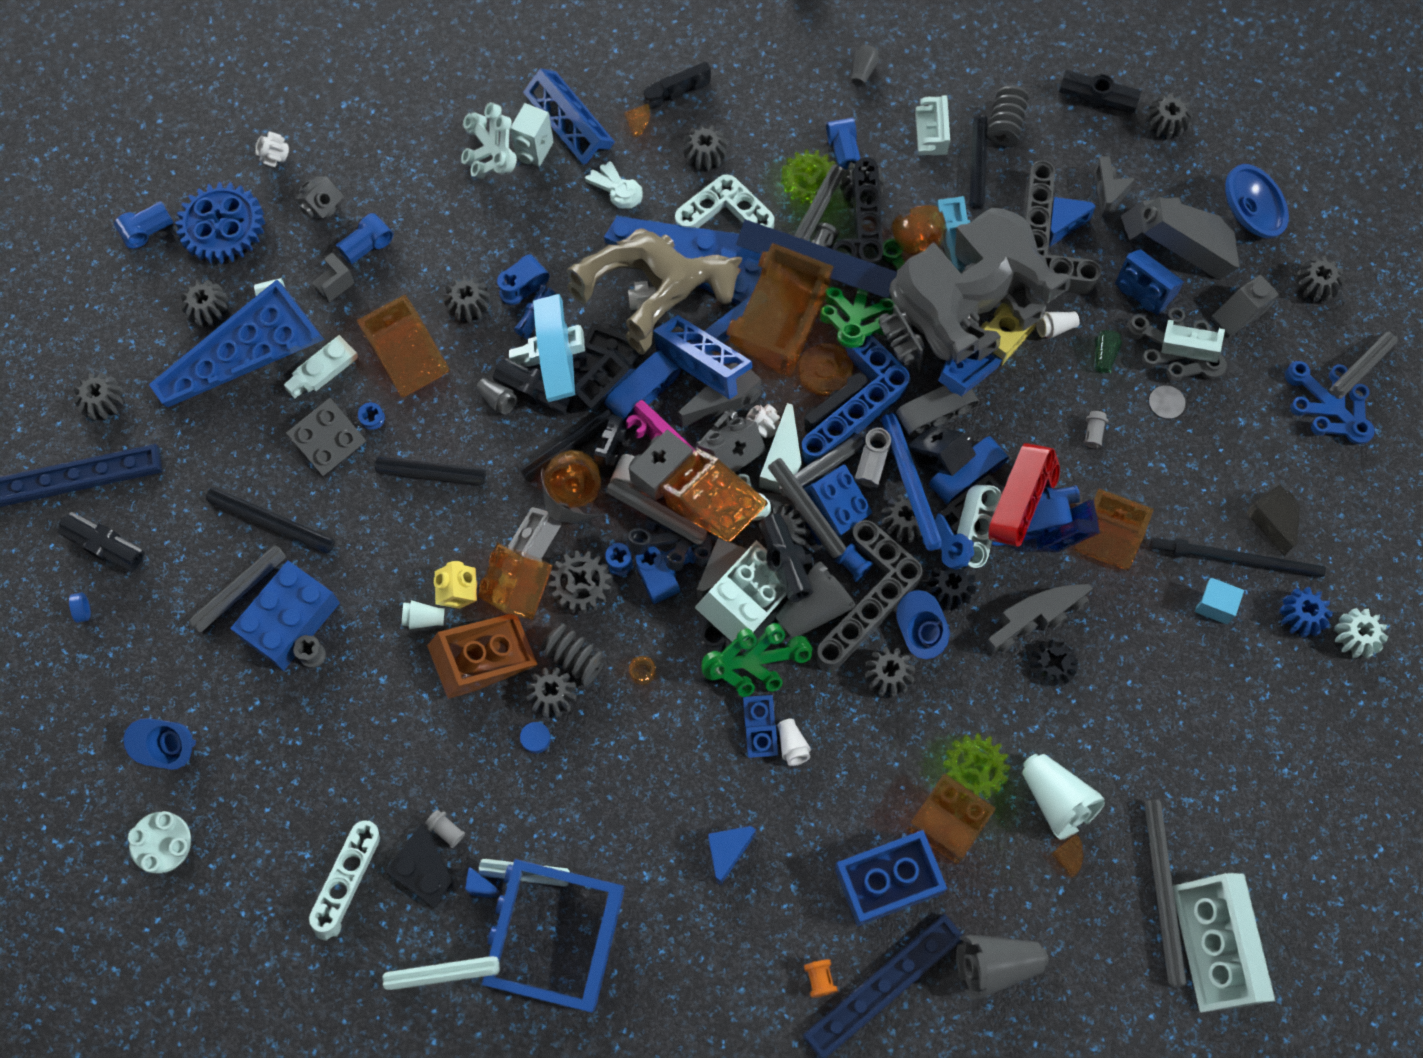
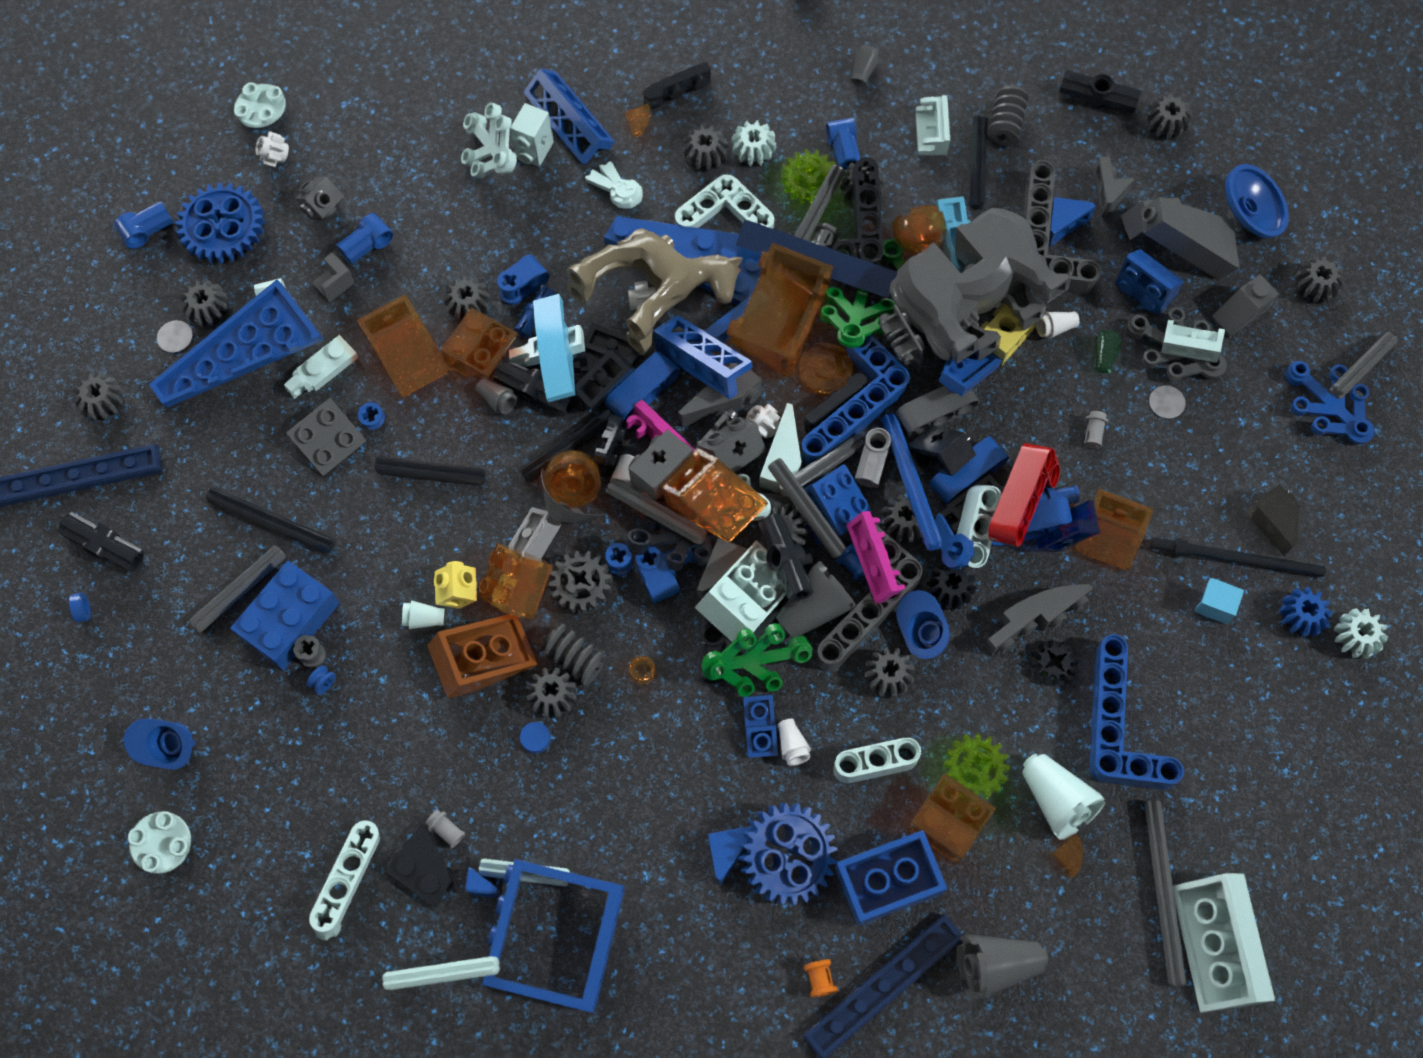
(174, 336): none -> flat silver sticker
(259, 105): none -> light aqua dish
(321, 680): none -> blue bush
(477, 345): none -> clear orange slope
(753, 143): none -> light aqua gear
(798, 828): none -> blue gear
(874, 557): none -> dark pink plate
(887, 750): none -> light aqua beam
(1115, 725): none -> blue beam

